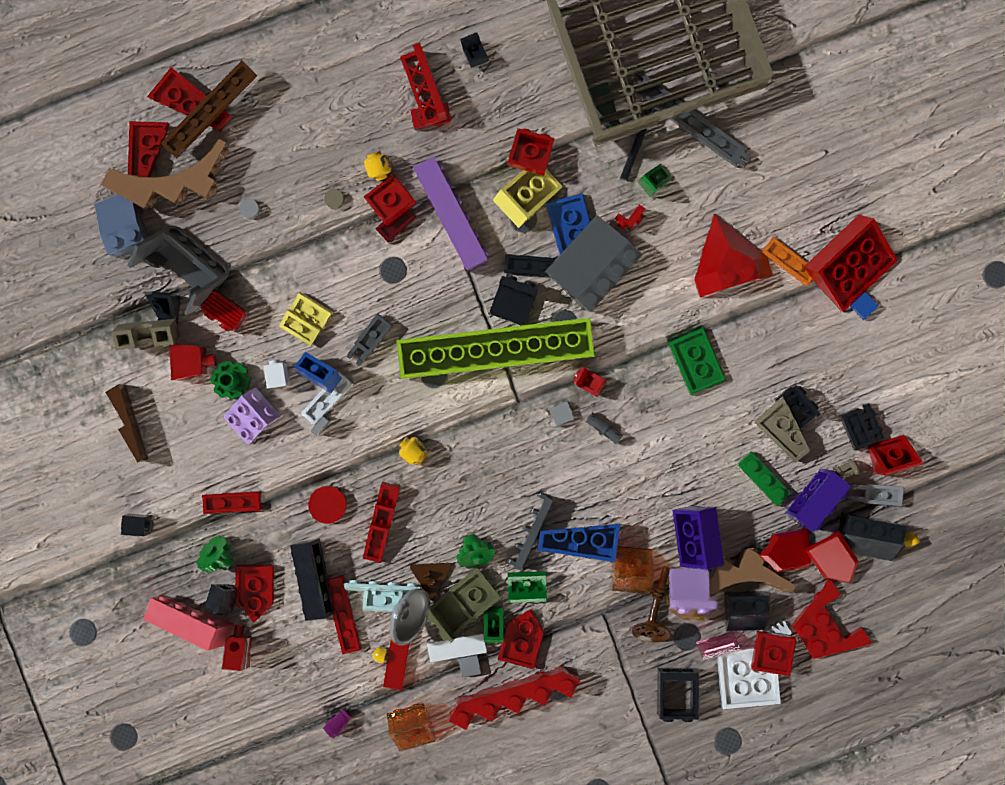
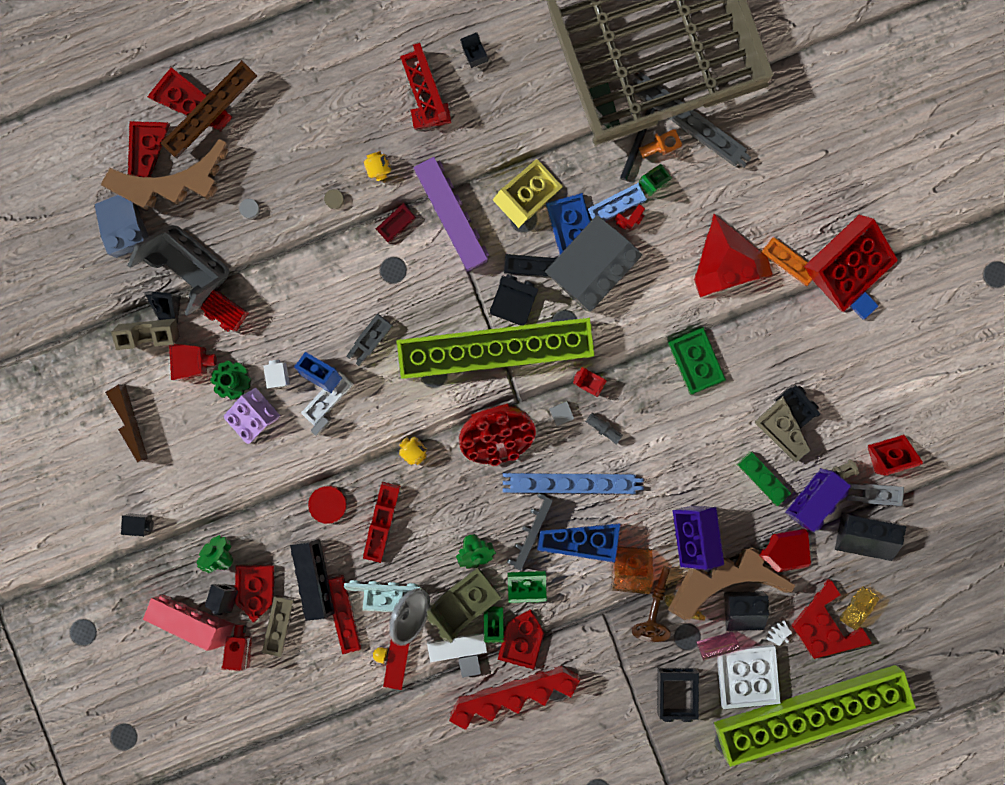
(232, 502): red tile -> none
(278, 626): none -> dark tan plate
(306, 319): light yellow slope -> none
(337, 723): magenta cone -> none
(389, 199): red tile -> none
(410, 727): clear orange slope -> none
(431, 576): reddish brown piece -> none
(497, 435): none -> red bracket
(530, 151): red plate -> none
(572, 483): none -> medium blue hinge
(618, 203): none -> light blue tile
(658, 145): none -> orange bracket
(690, 590): lavender bracket -> none
(773, 653): red tile -> none
(814, 715): none -> lime brick
(834, 558): tile -> none
(856, 427): black plate -> none
(860, 608): none -> clear yellow slope
(911, 539): yellow hinge -> none

